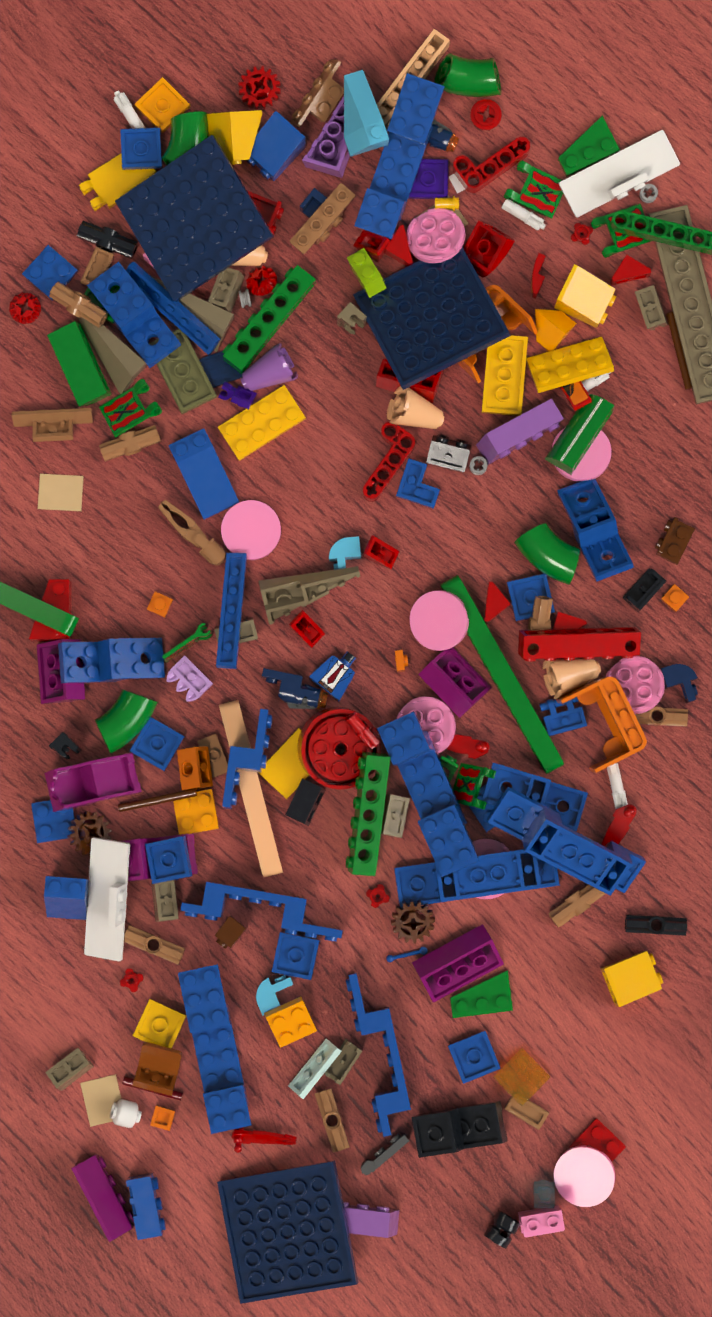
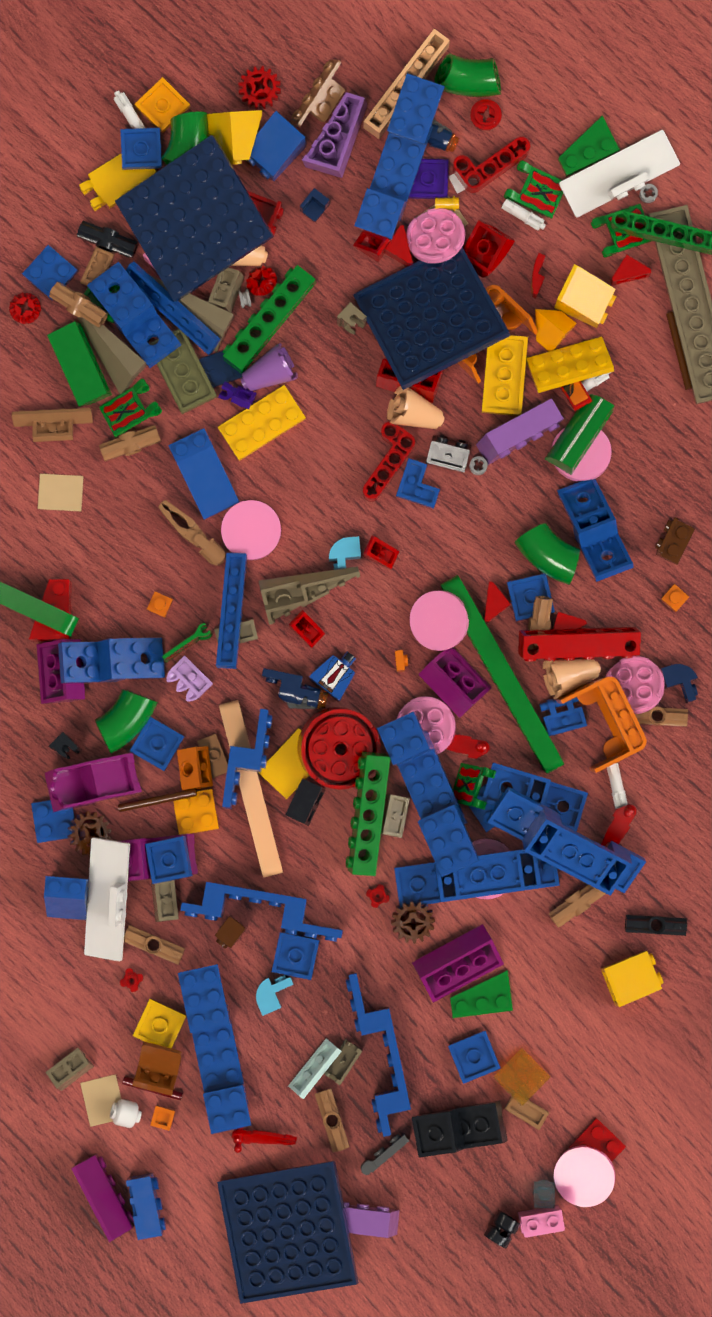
(290, 1022): light orange plate -> none
(323, 220): medium nougat bracket -> none
(362, 120): medium azure wedge -> none
(362, 730): red axle -> none
(366, 273): lime brick -> none
(390, 958): blue hinge -> none
(449, 763): green bracket -> none
(587, 230): red plate -> none
(644, 589): black hinge -> none
(651, 307): dark tan hinge -> none

